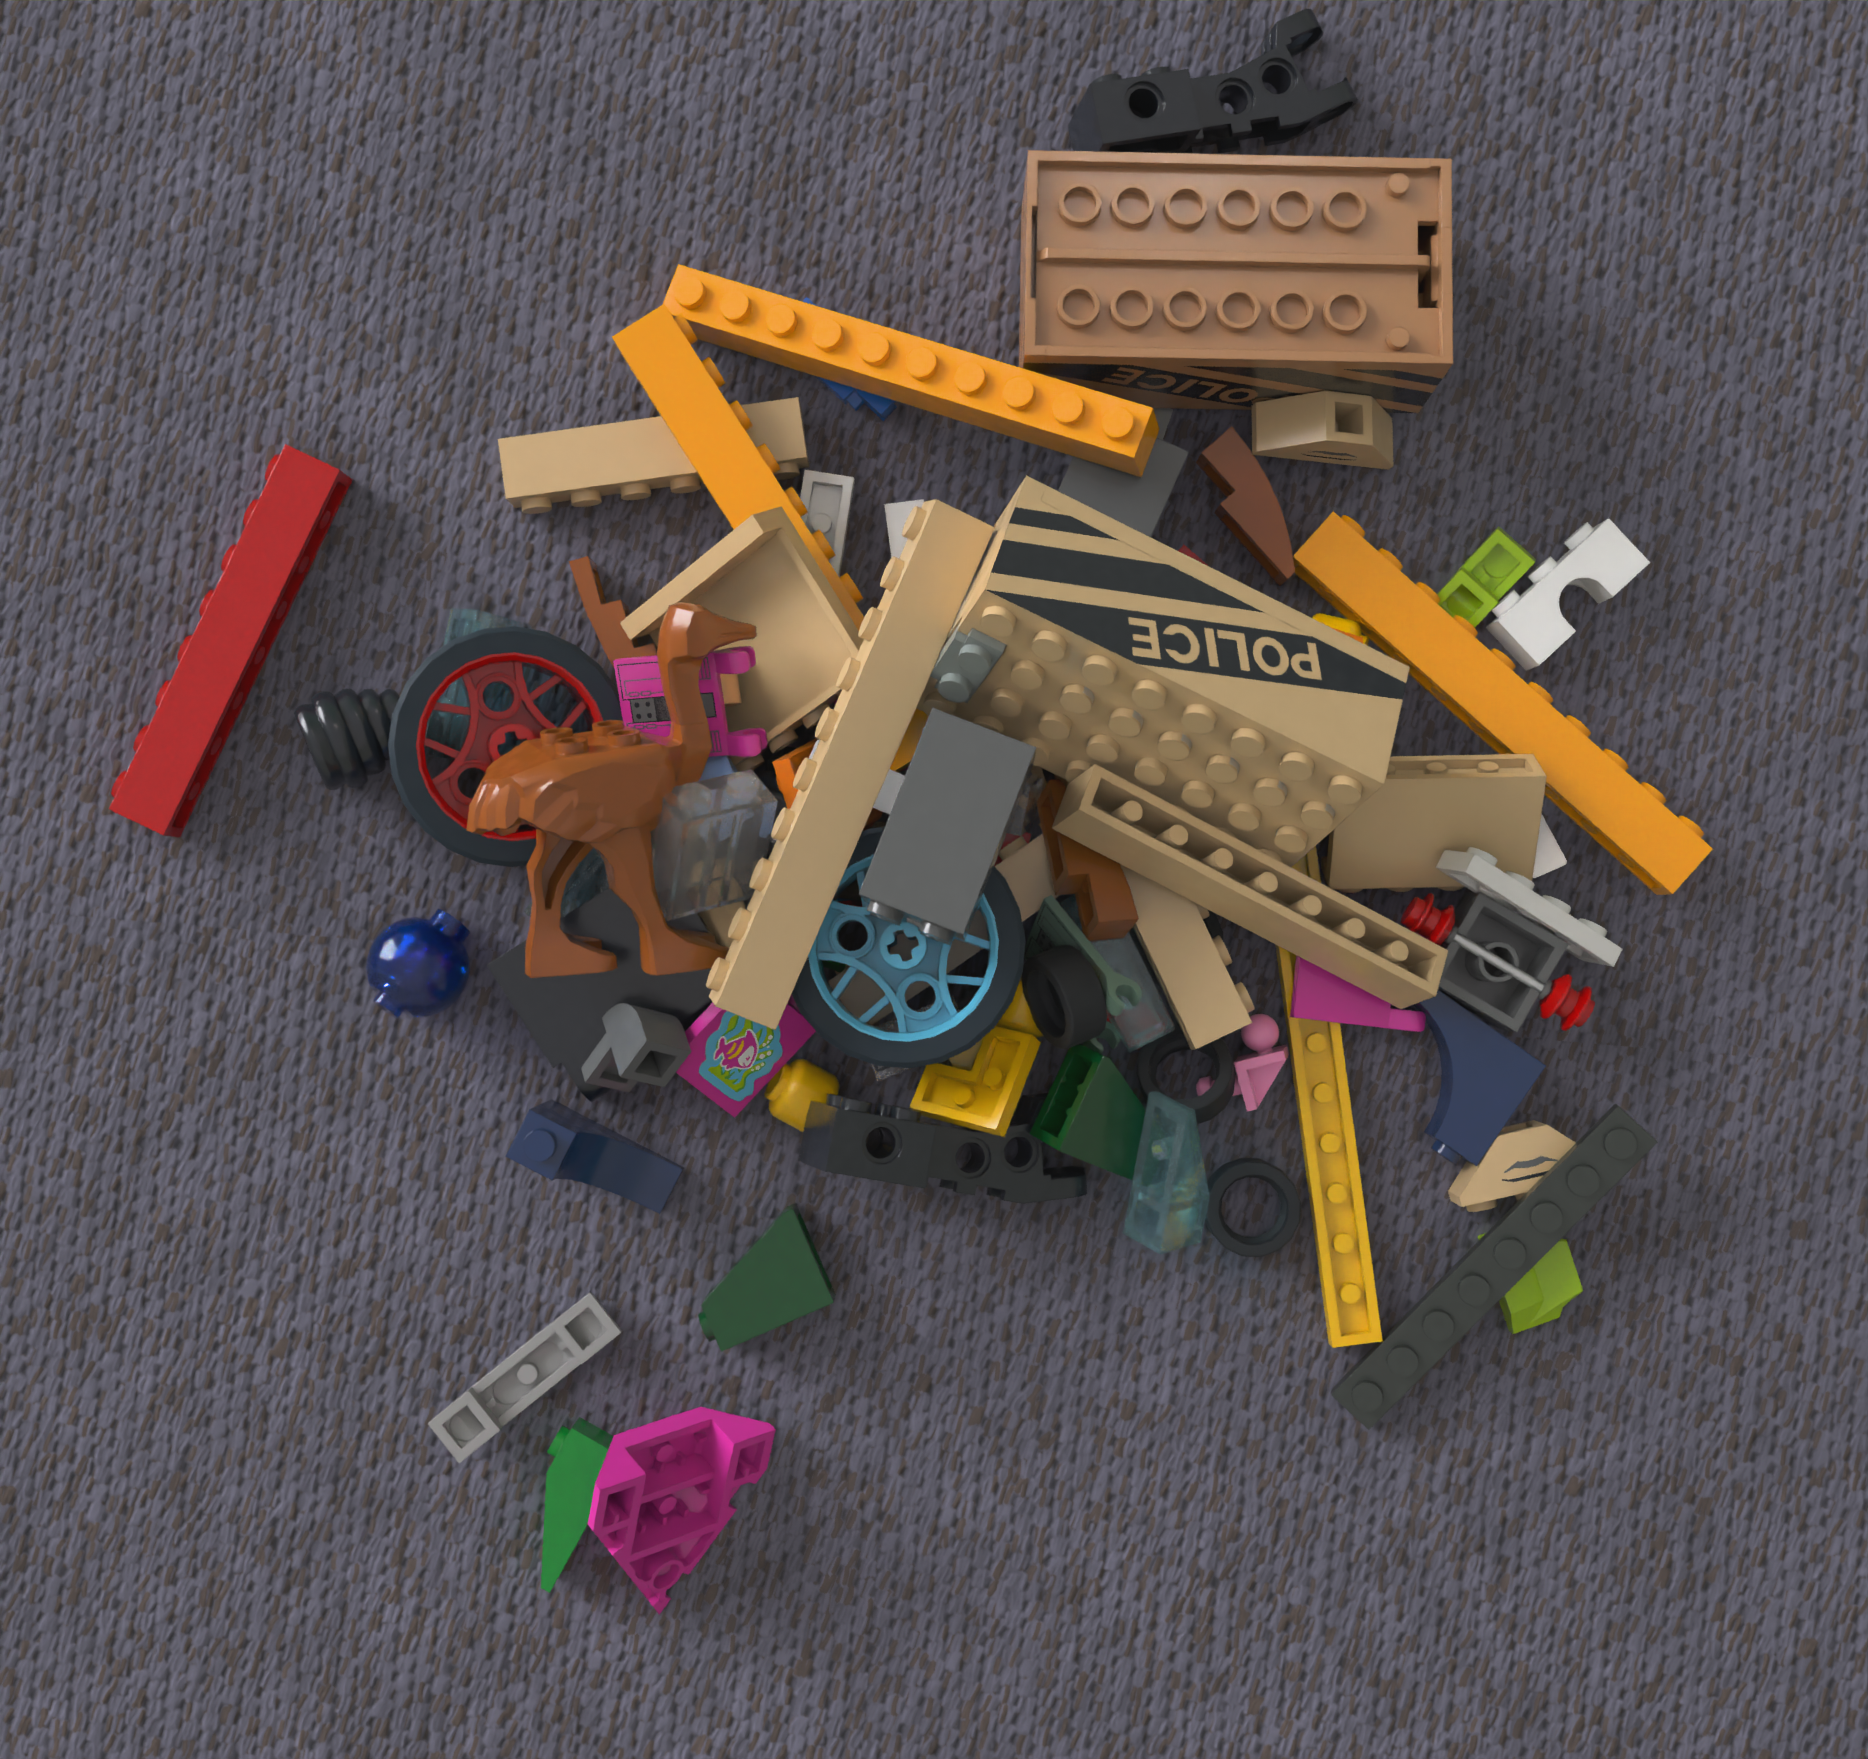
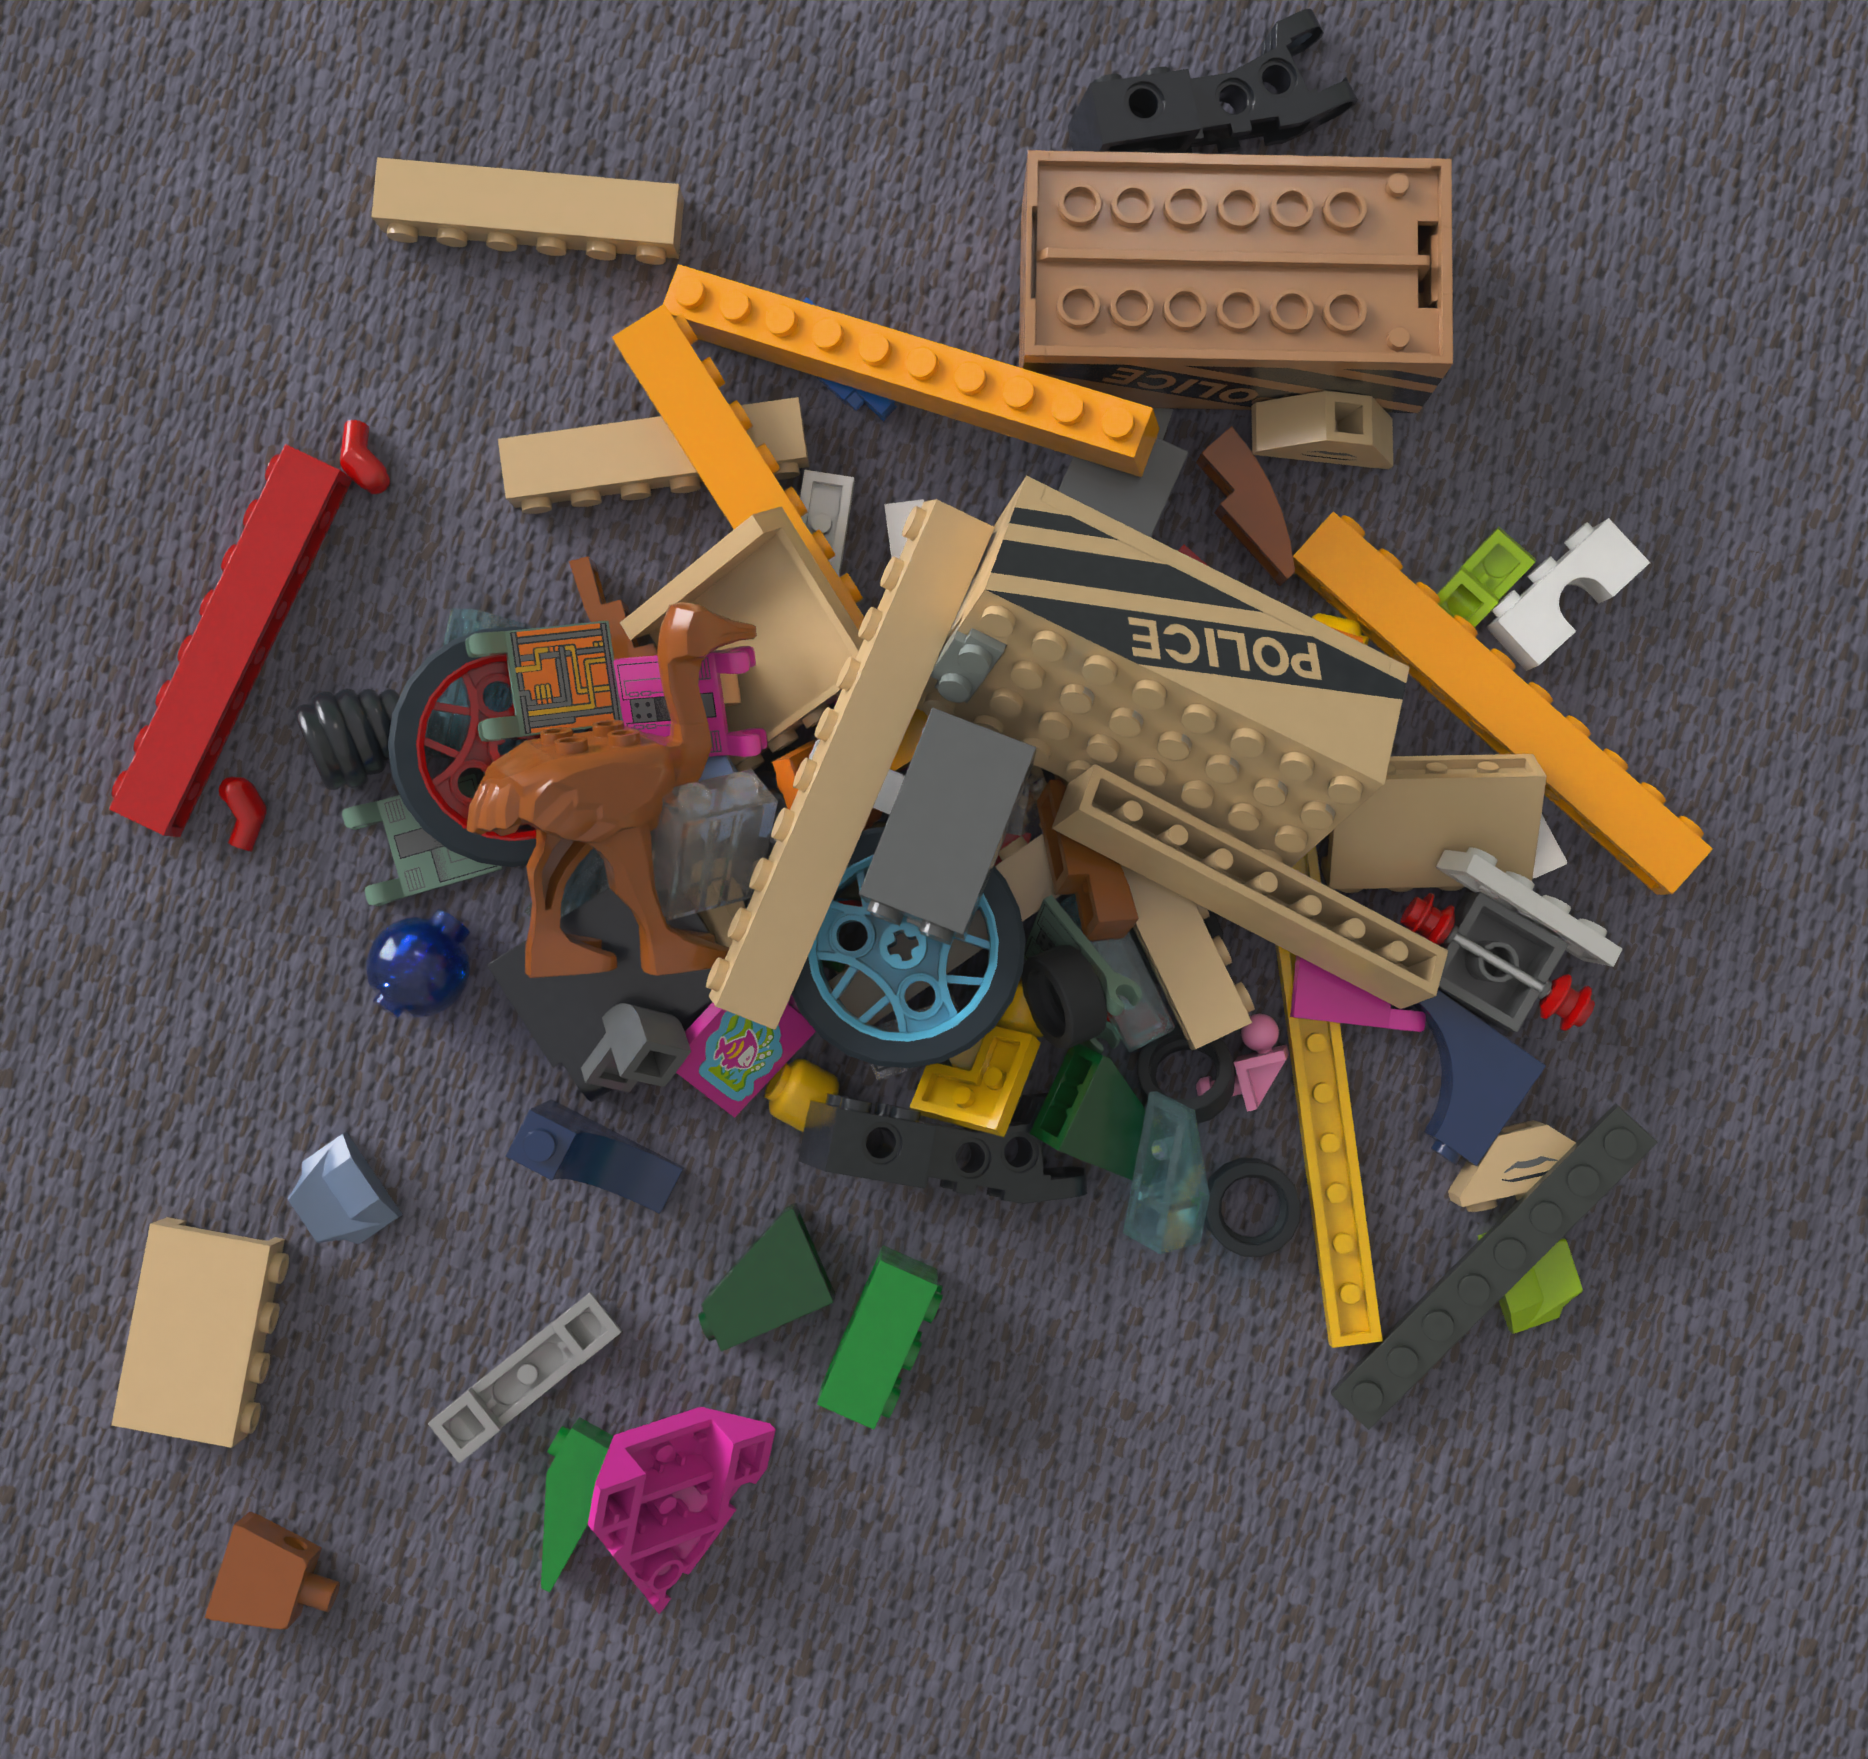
(199, 1334): none -> tan panel
(246, 807): none -> red arm
(268, 1577): none -> dark orange torso
(341, 1195): none -> sand blue slope
(359, 461): none -> red arm
(418, 857): none -> sand green flag
(528, 209): none -> tan brick
(555, 678): none -> flag
(881, 1338): none -> green brick

